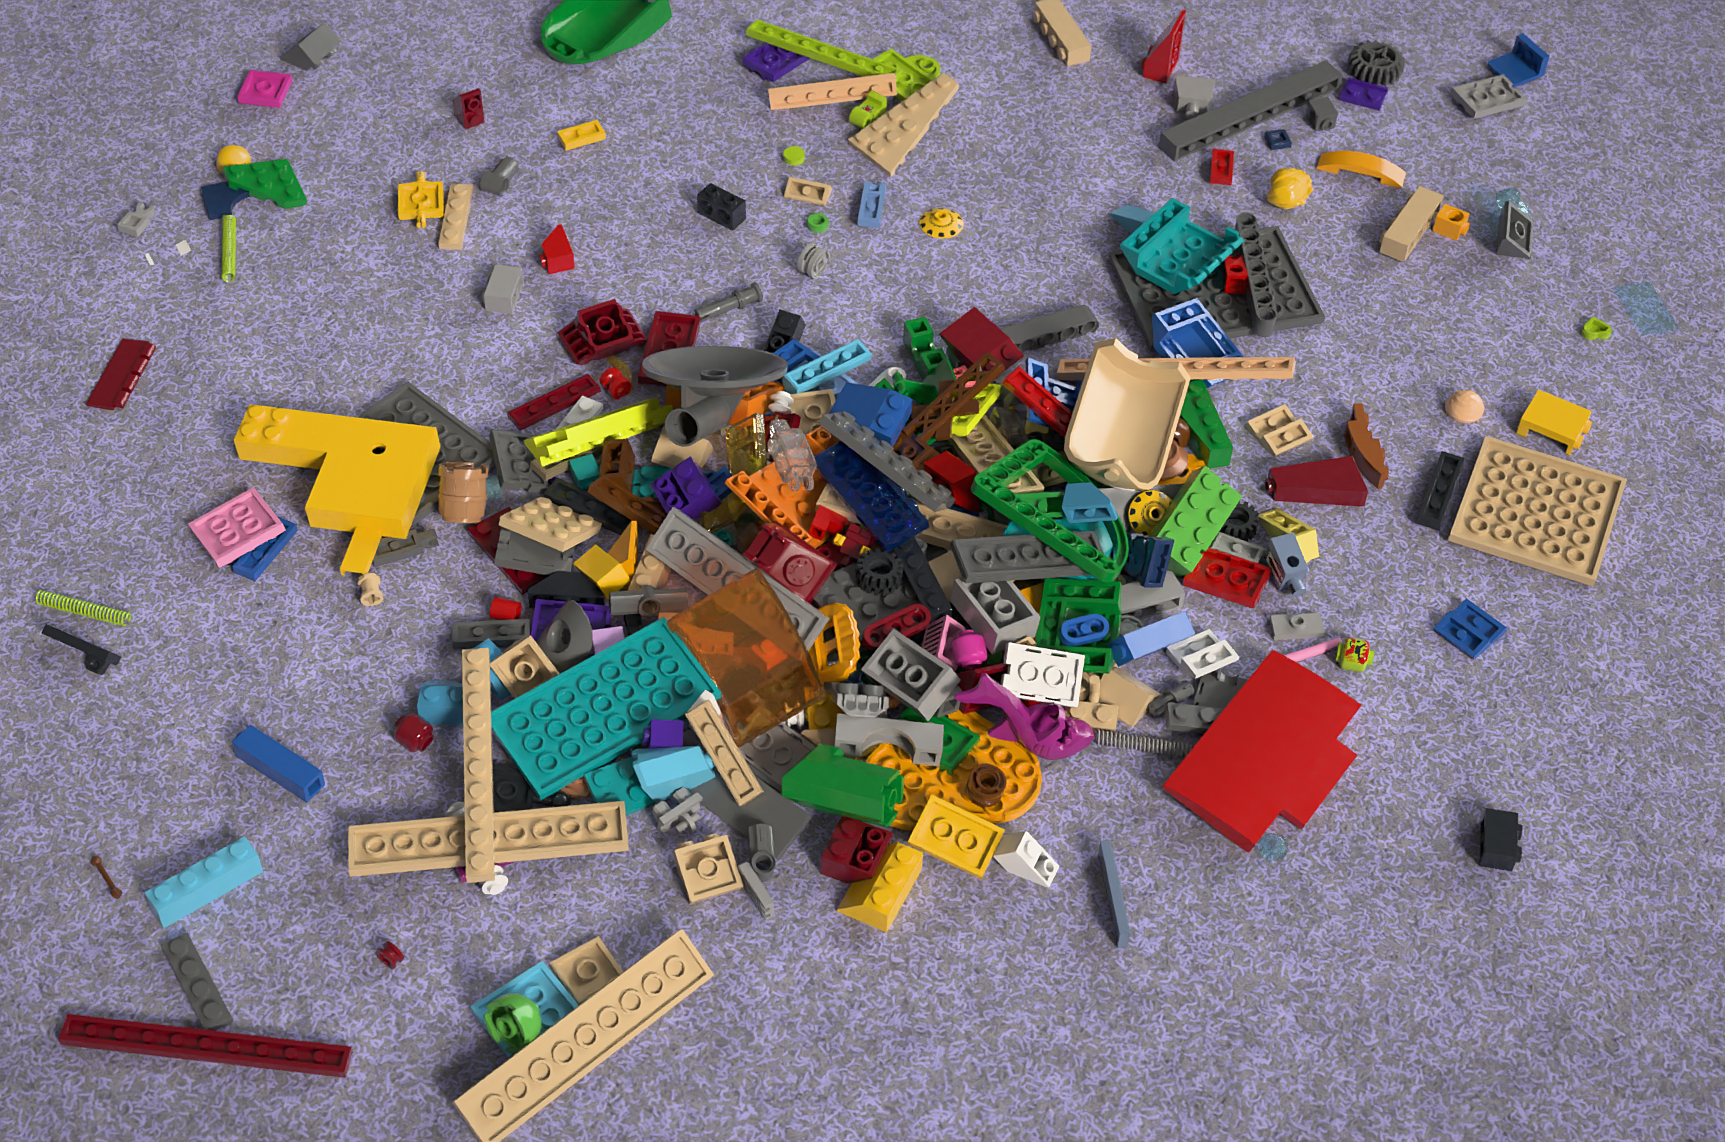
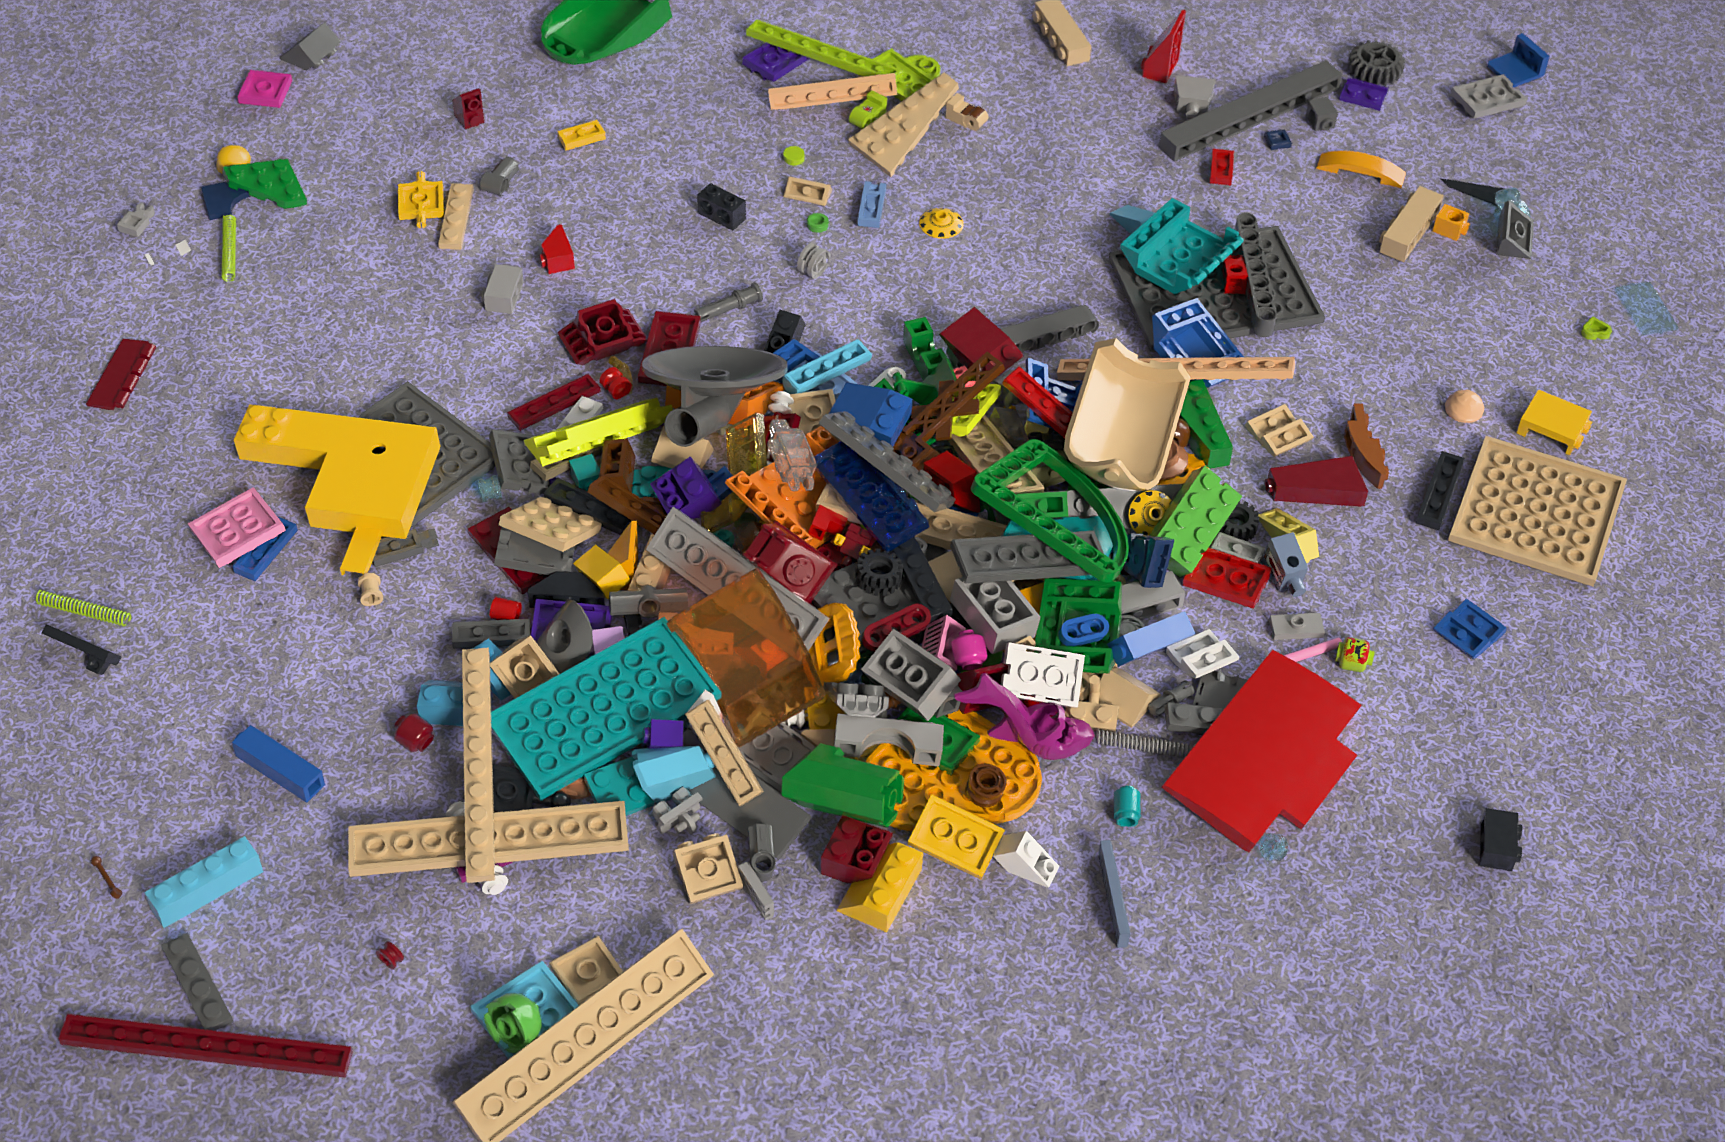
(462, 492): medium nougat piece -> none
(965, 113): none -> tan leg
(1087, 504): dark azure slope -> none
(1127, 806): none -> teal brick
(1289, 188): yellow hair -> none
(1481, 192): none -> black bar

